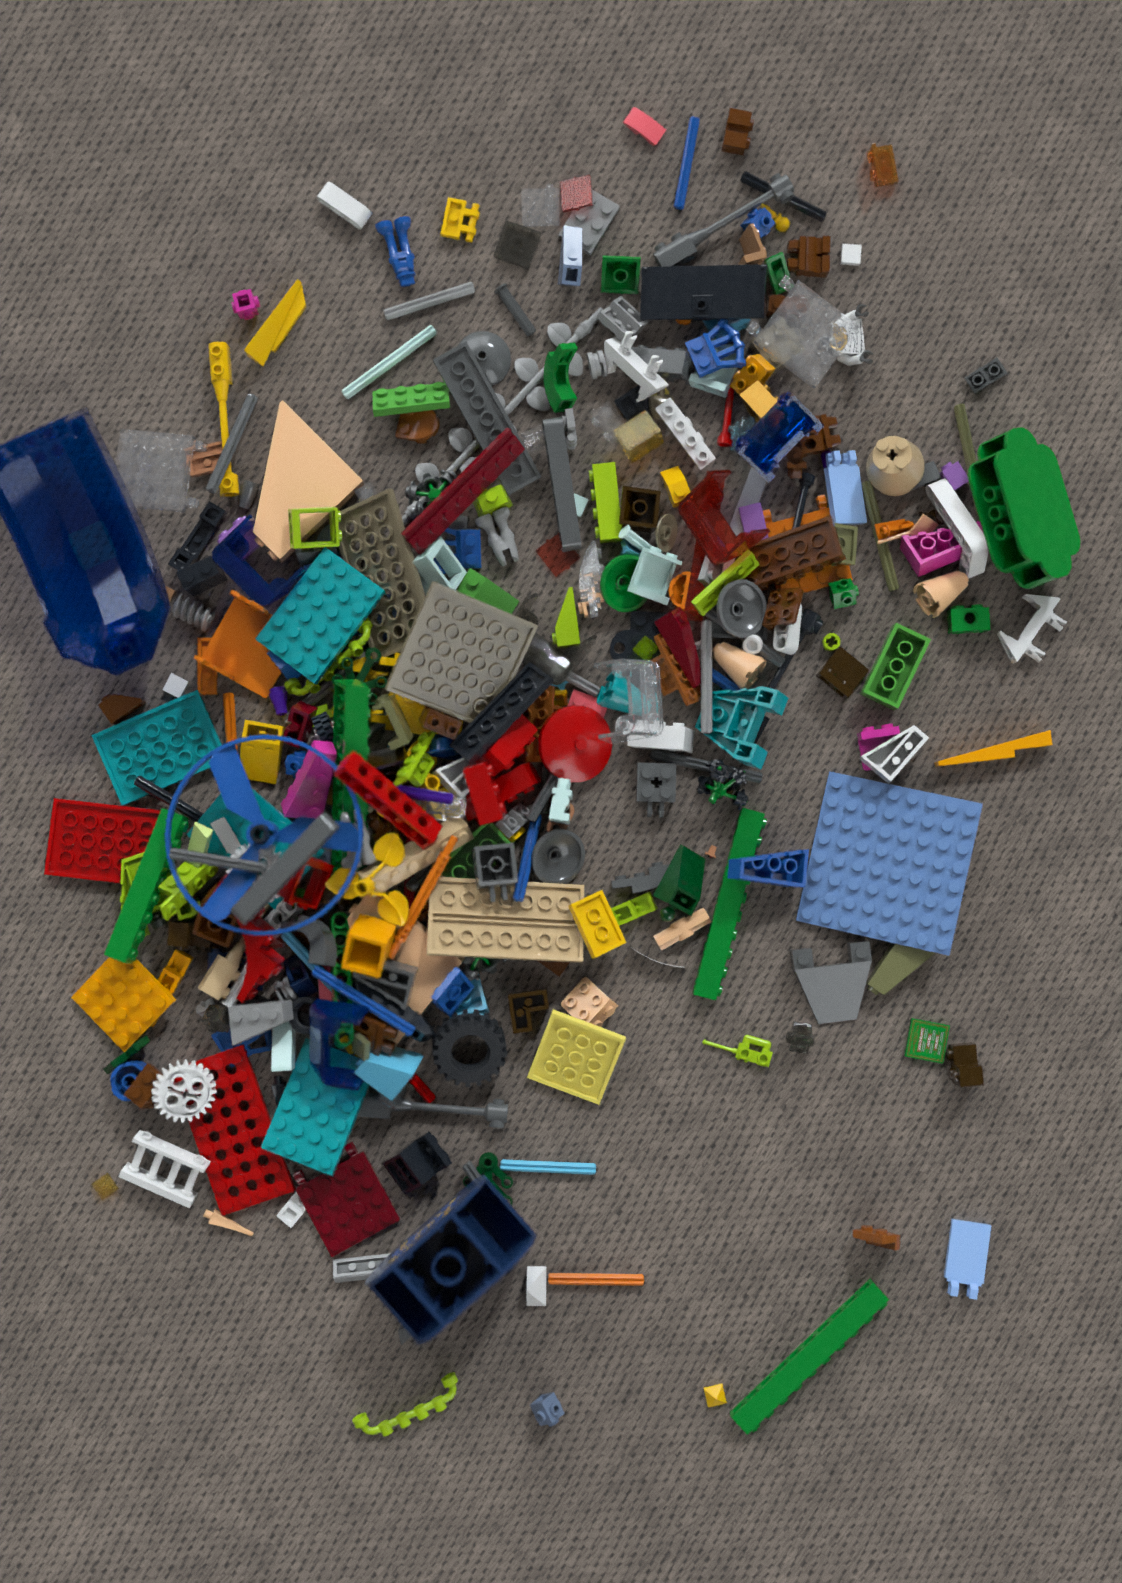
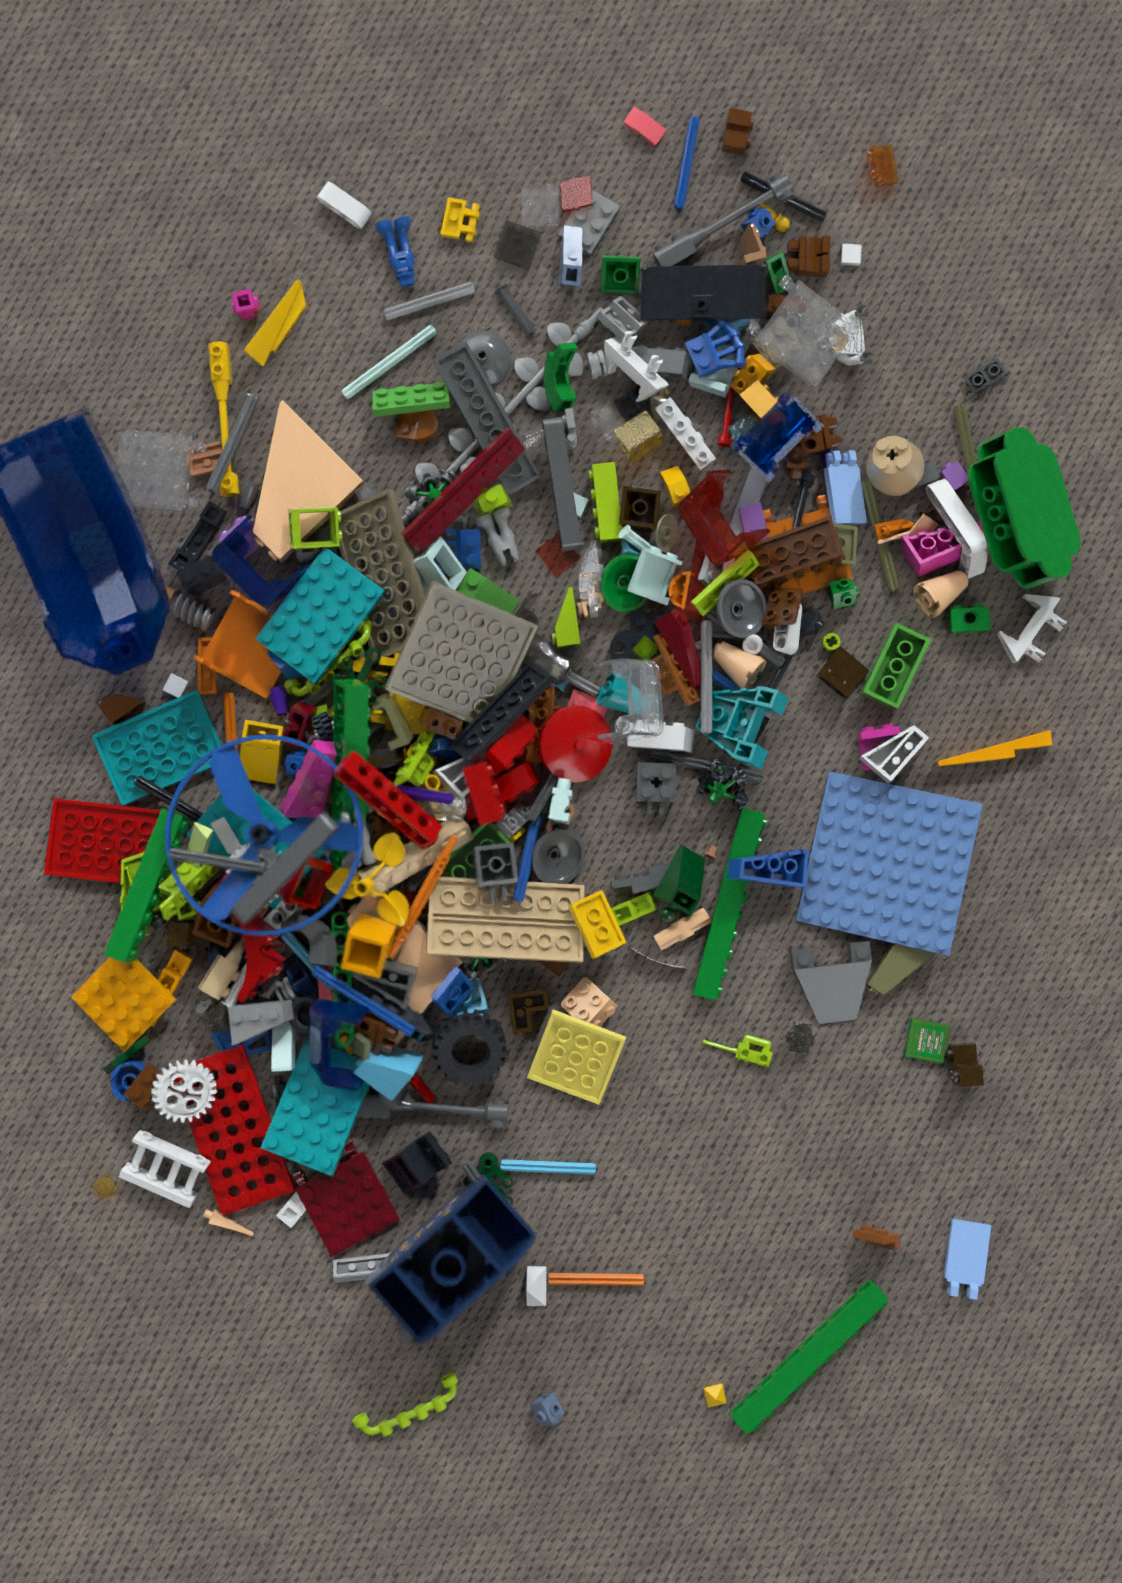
(560, 698): yellow slope -> none

